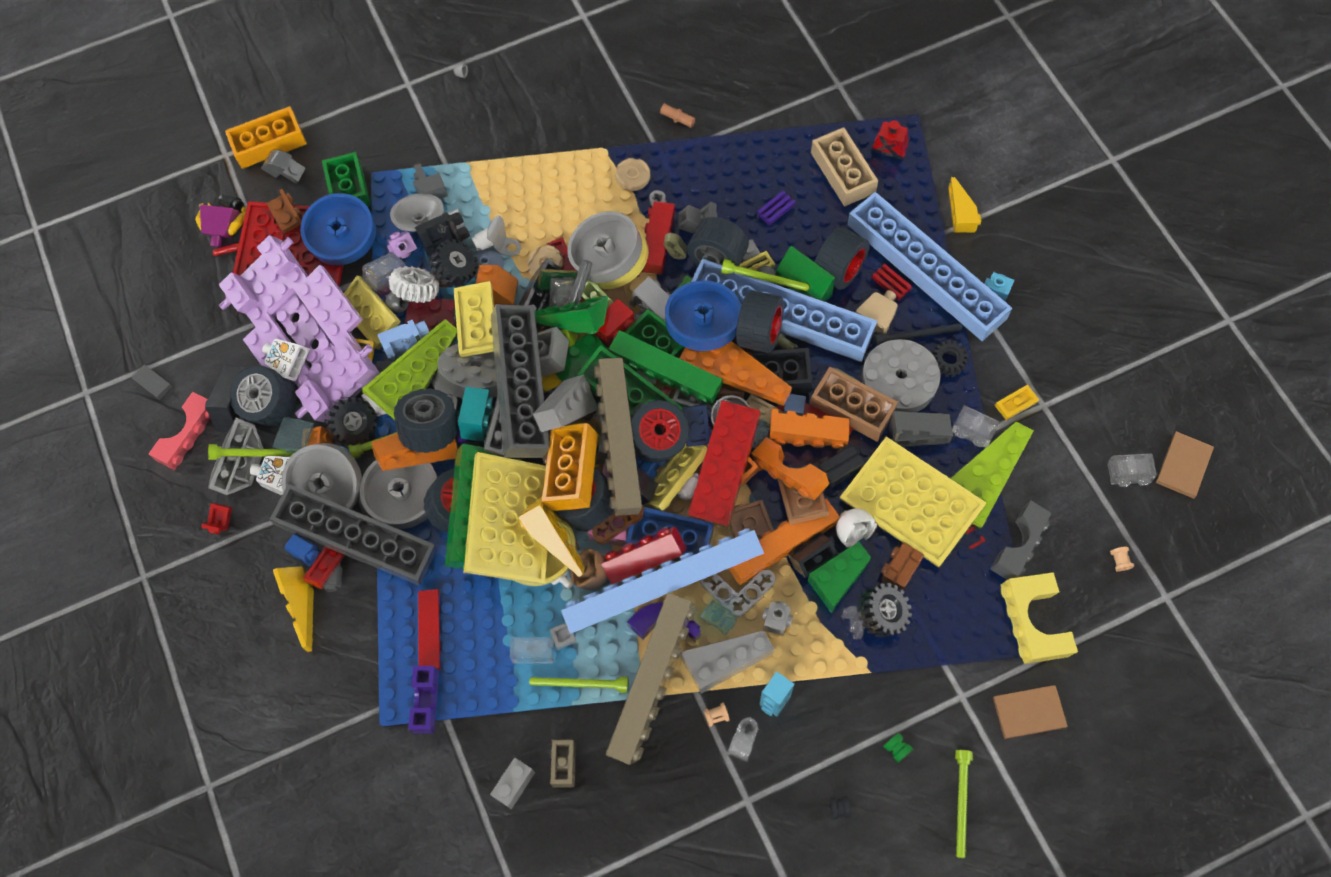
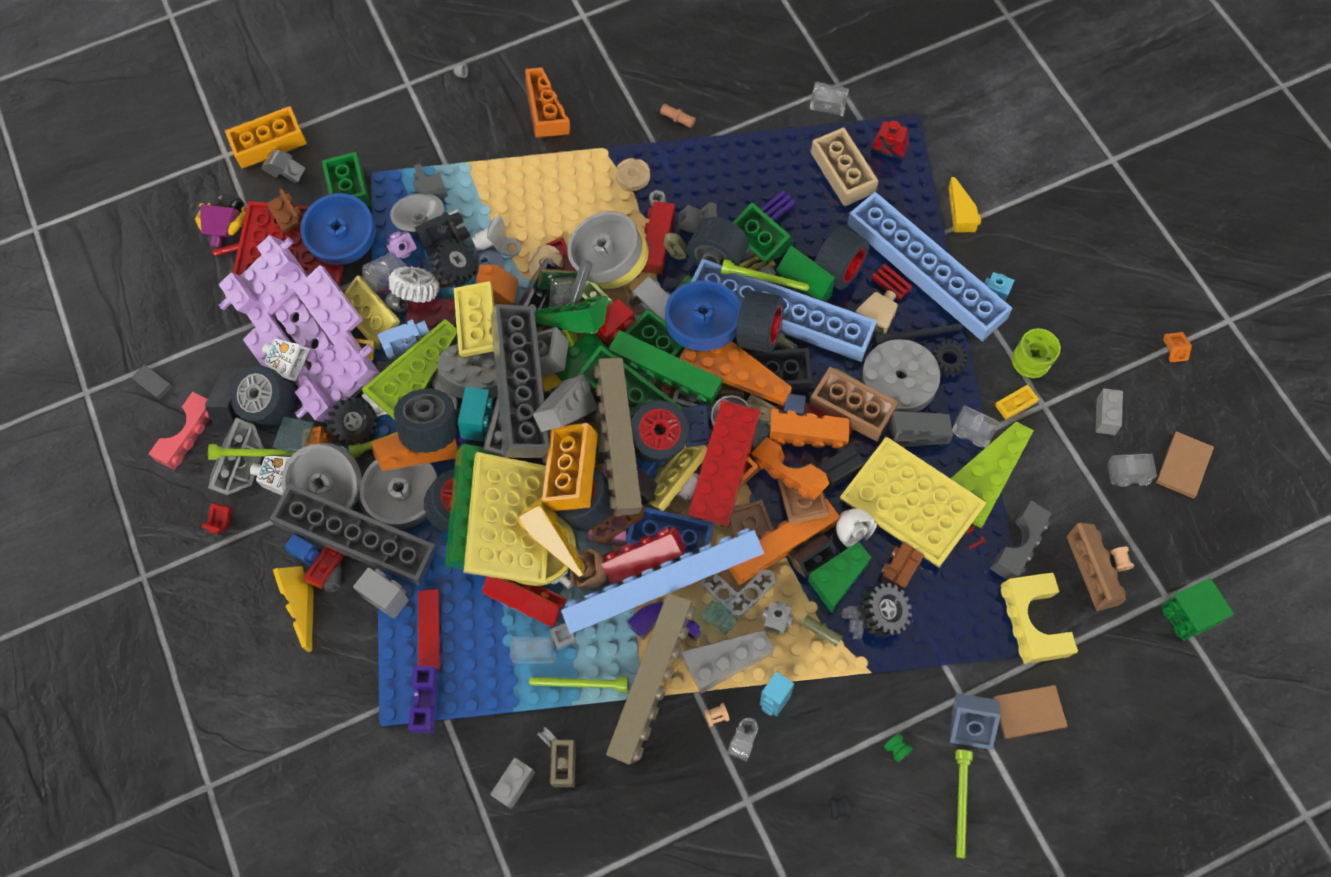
(381, 592): none -> light grey brick
(530, 600): none -> red brick
(545, 108): none -> orange wedge
(547, 736): none -> light grey bush
(764, 235): none -> green slope
(821, 630): none -> olive pin
(829, 98): none -> clear brick
(974, 721): none -> sand blue slope
(1035, 353): none -> lime wheel
(1096, 566): none -> medium nougat slope
(1109, 411): none -> light grey brick
(1178, 346): none -> orange bracket
(1196, 609): none -> green brick

